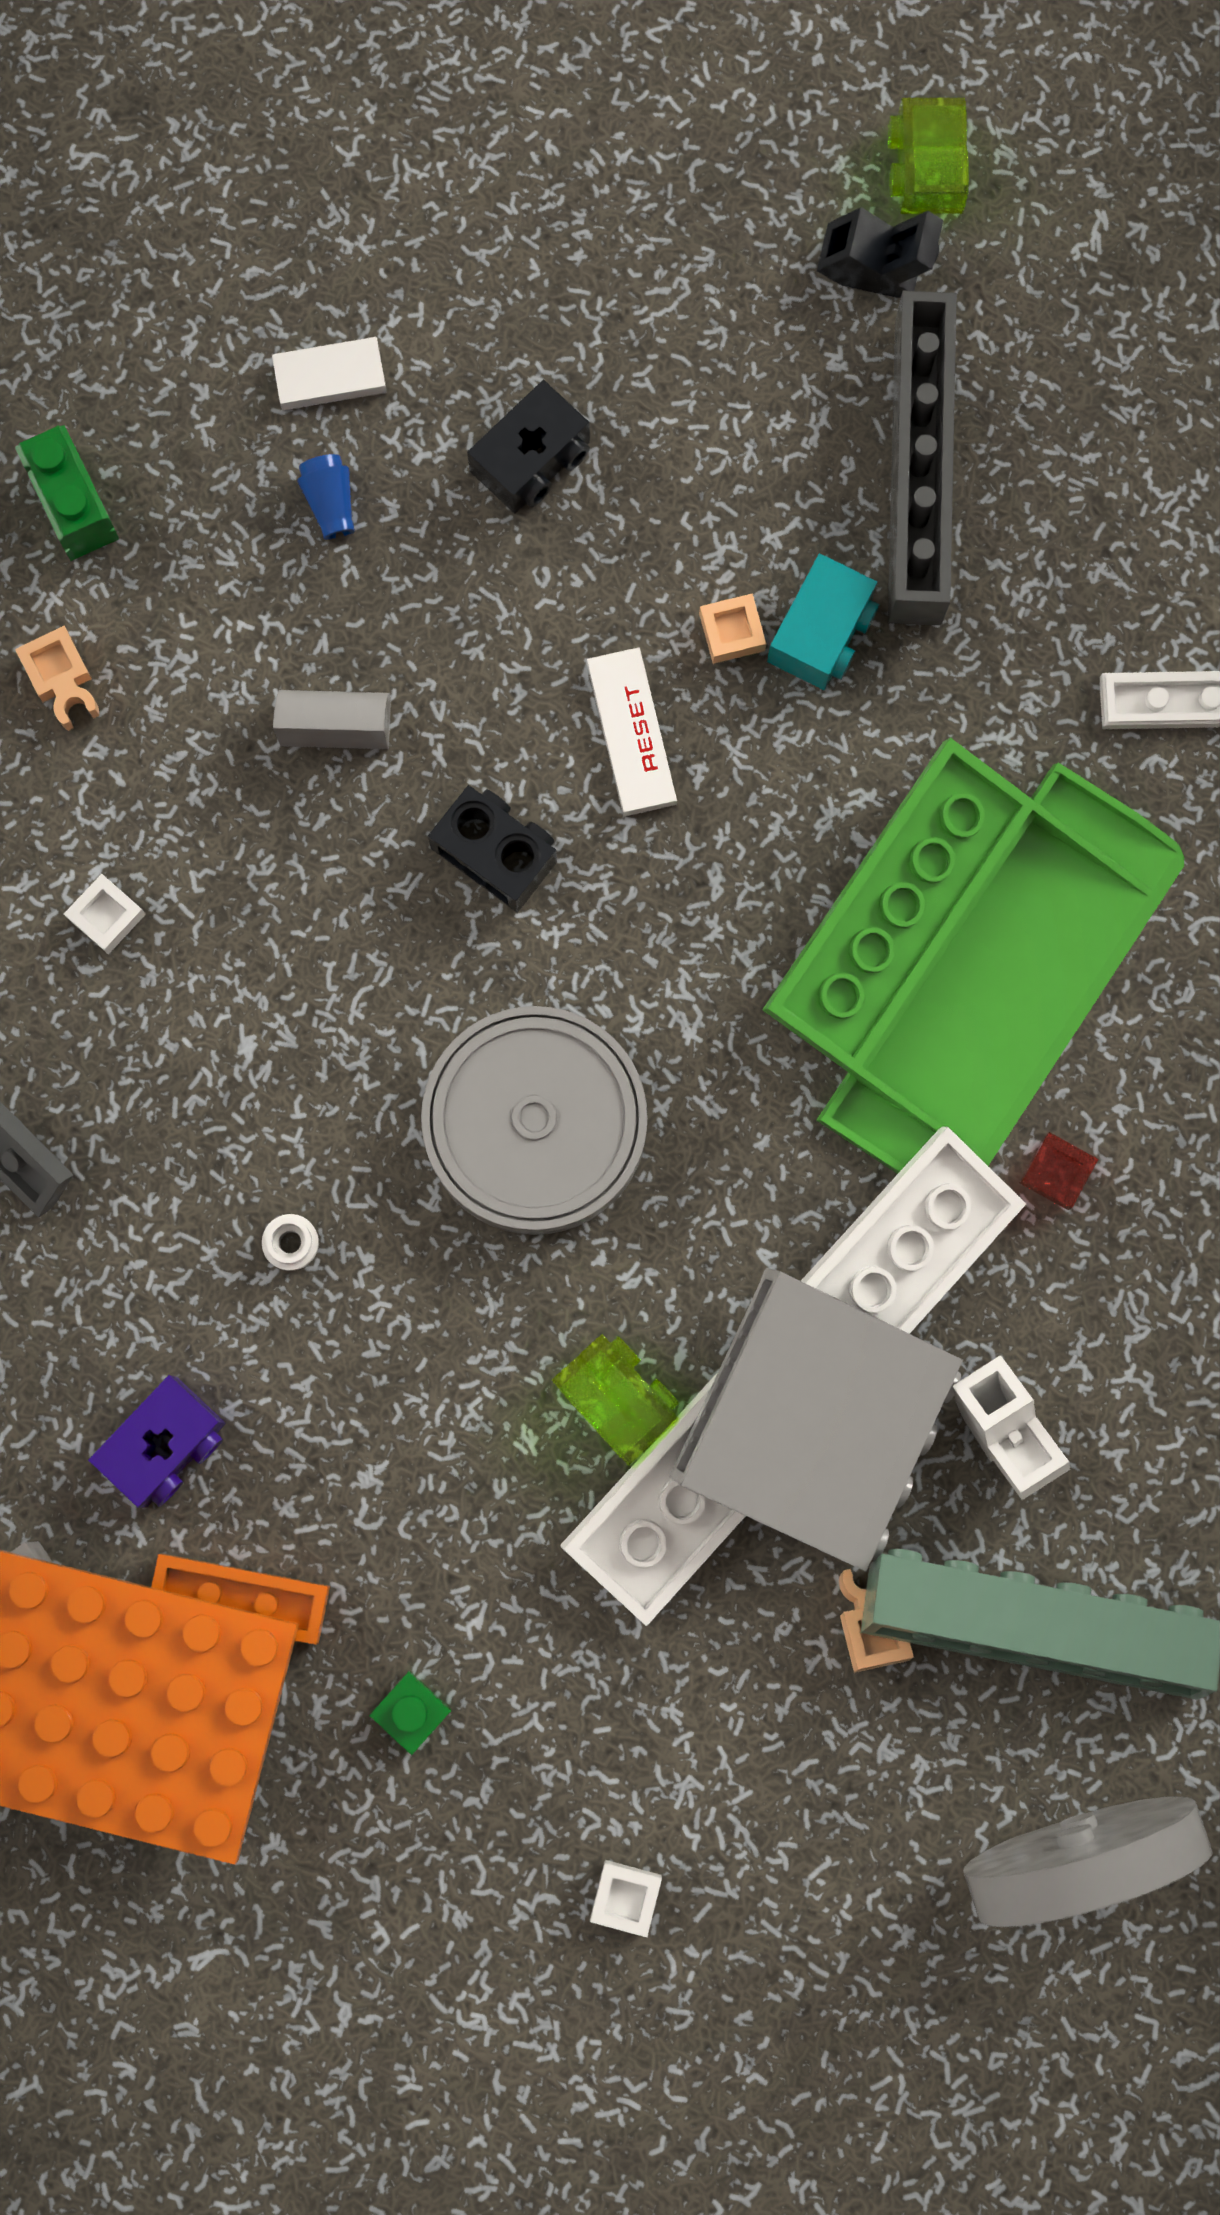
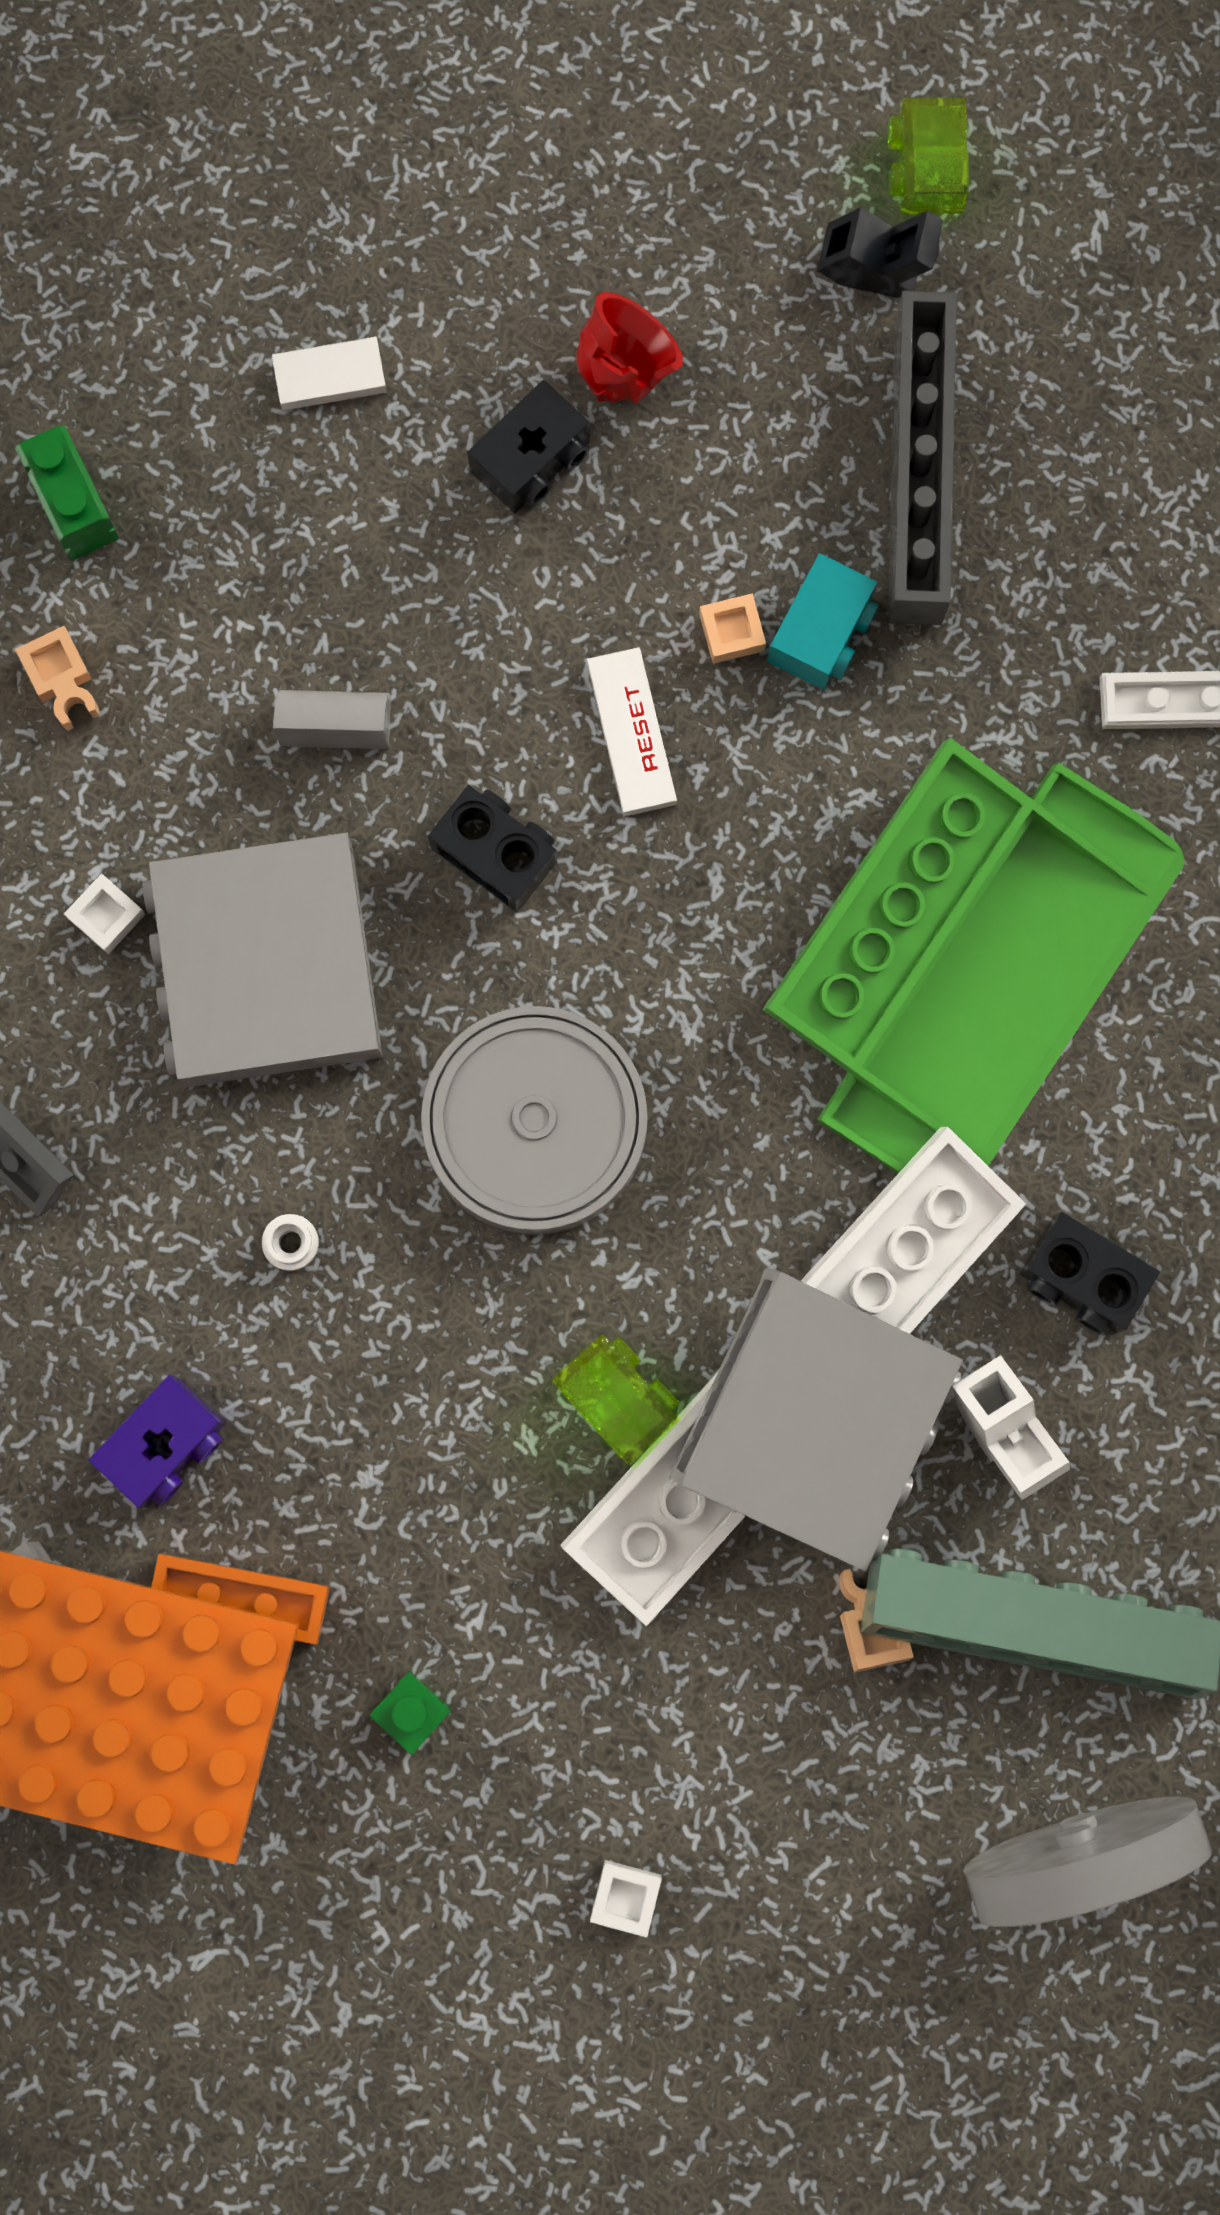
(262, 960): none -> light grey brick
(328, 493): blue cone -> none
(624, 350): none -> red helmet
(1058, 1171): clear red plate -> none
(1093, 1260): none -> black brick

